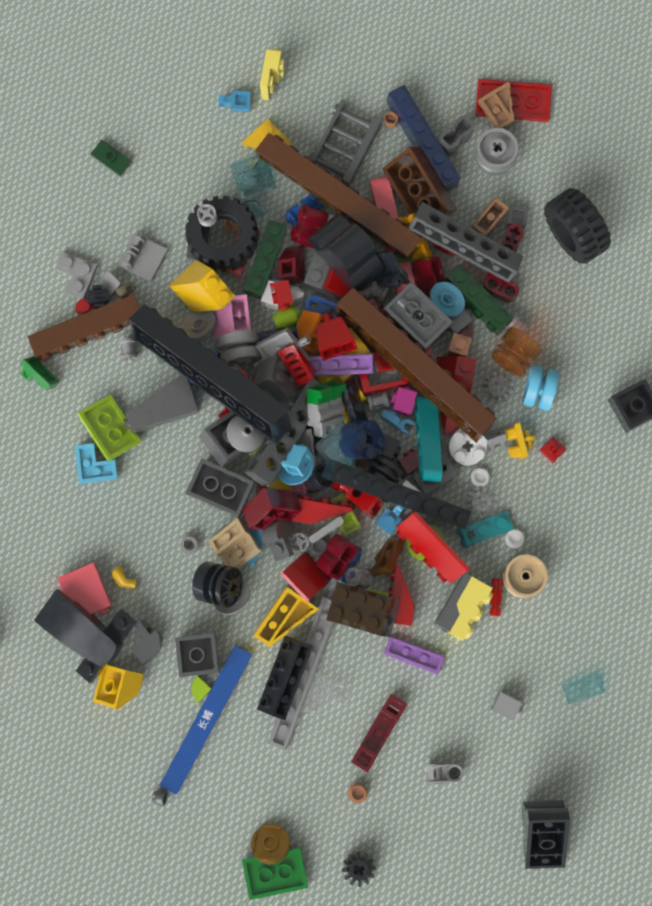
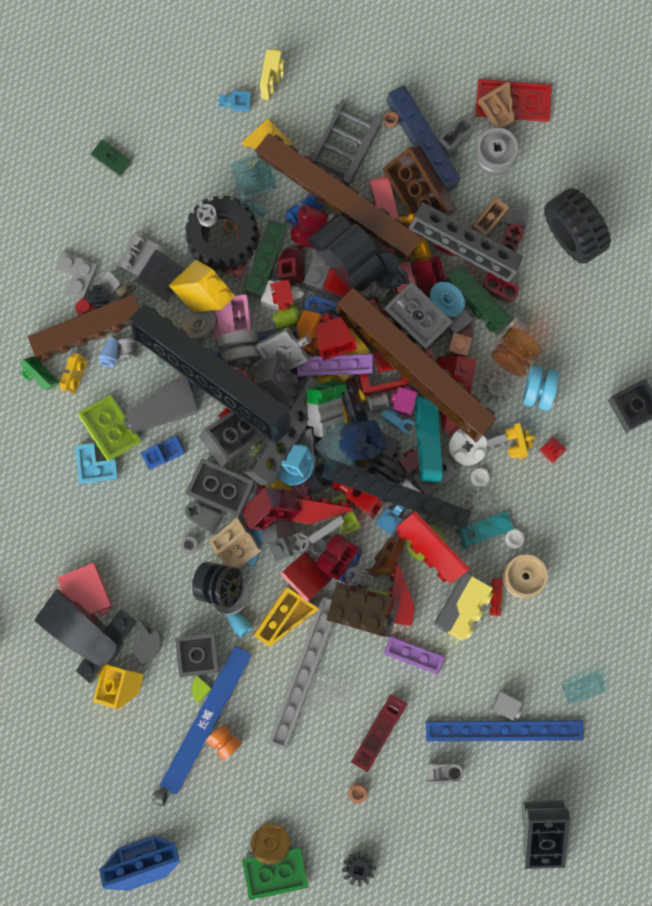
(76, 365): none -> yellow hinge
(109, 354): none -> light blue cone
(121, 580): yellow arm -> none
(139, 864): none -> blue wedge
(159, 274): none -> black plate
(163, 453): none -> blue slope
(206, 518): none -> dark grey piece
(224, 741): none -> orange wheel
(239, 624): none -> medium azure cone
(240, 439): light grey dish -> none
(284, 677): black brick -> none
(299, 375): red slope -> none
(504, 730): none -> blue tile

